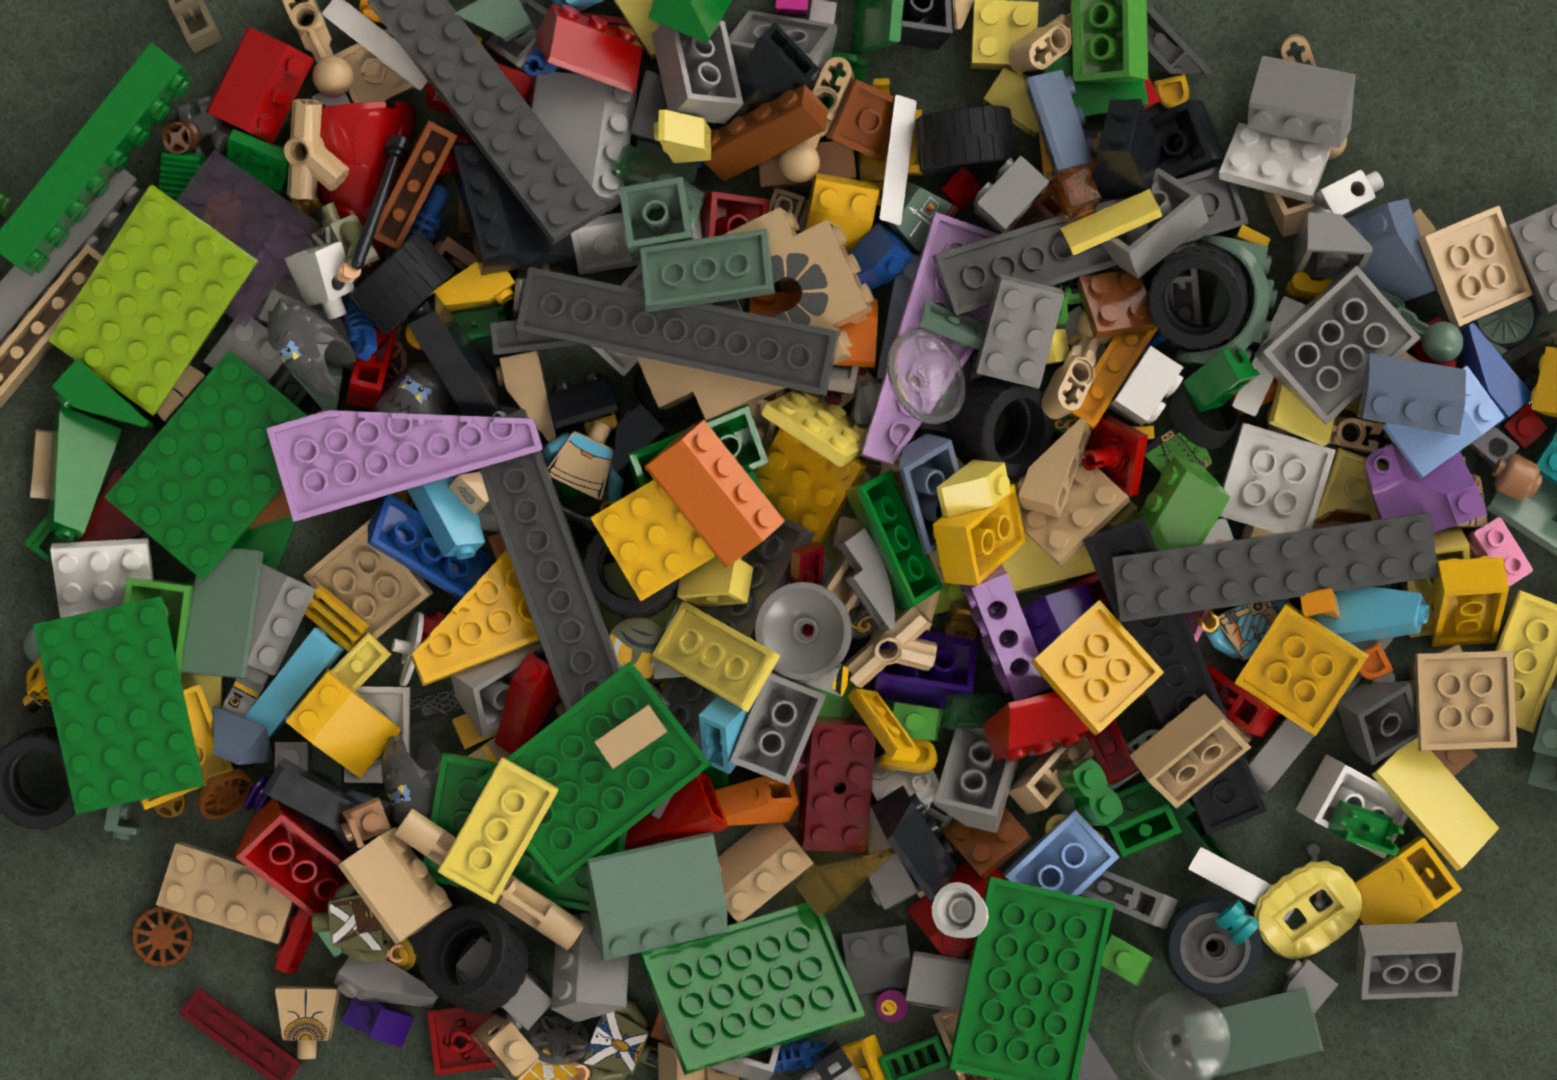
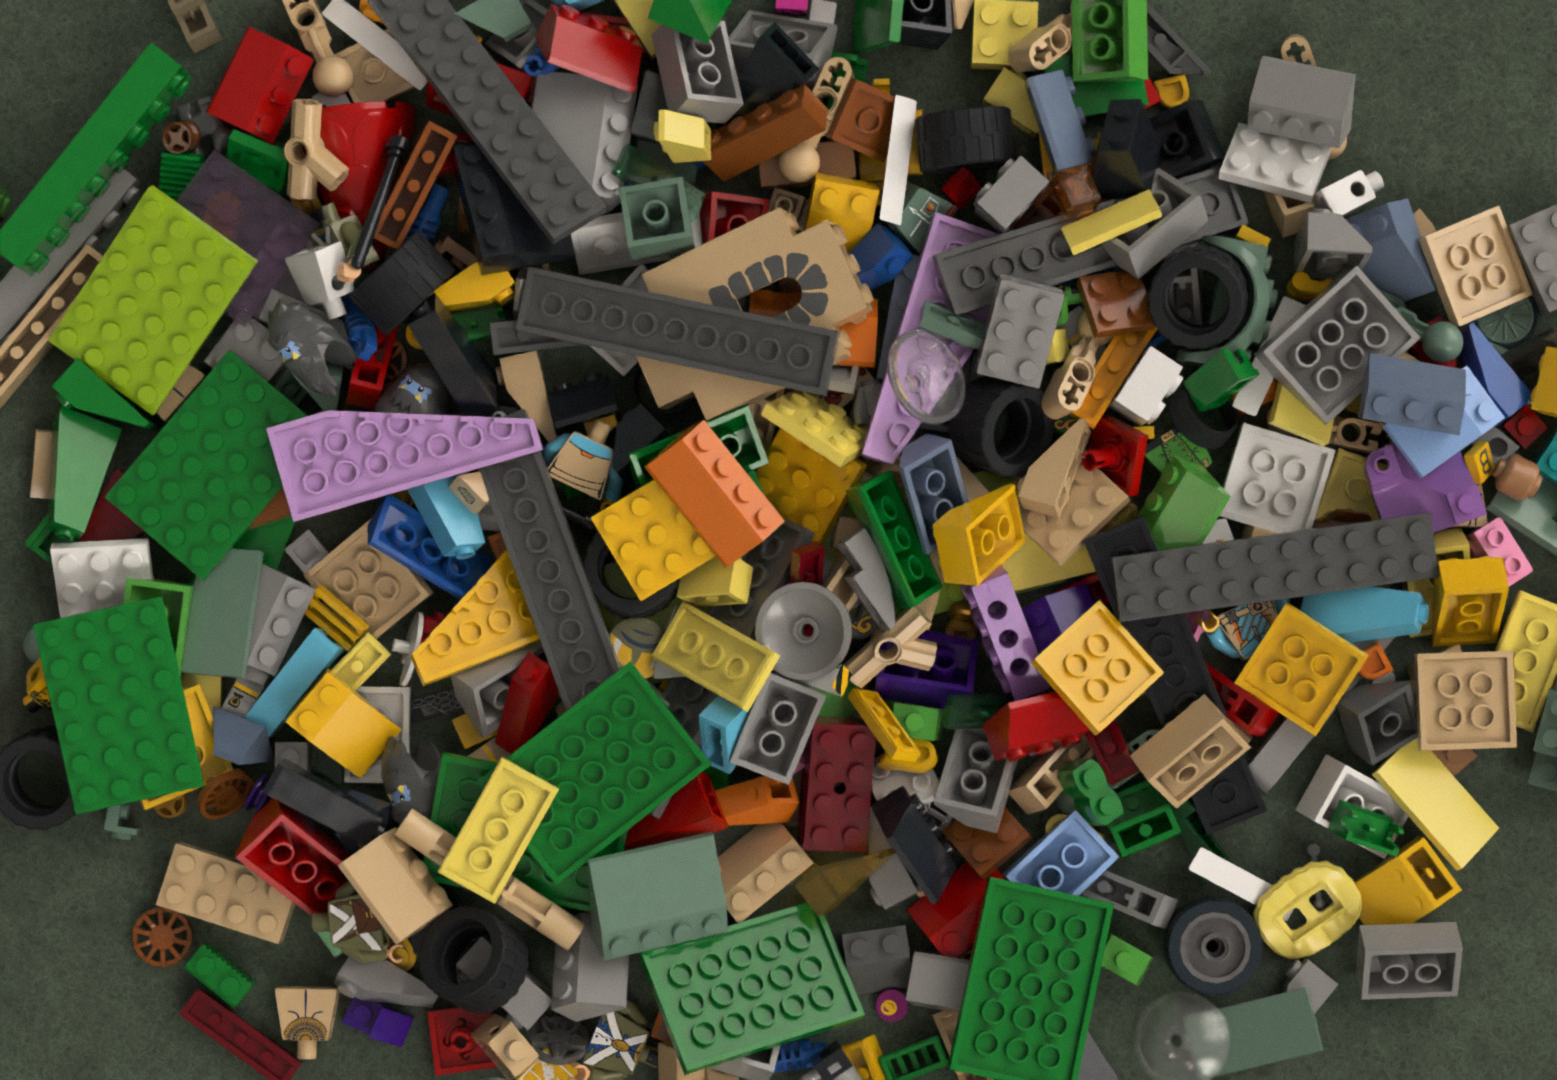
(220, 974): none -> green brick
(293, 950): red plate -> none
(306, 551): none -> light grey plate
(364, 822): medium nougat bracket -> none
(630, 736): tan tile -> none
(706, 270): sand green tile -> none
(959, 911): white piece -> none
(973, 488): light yellow slope -> none
(1238, 924): teal wheel -> none
(1320, 602): light orange slope -> none
(1479, 461): none -> yellow tile

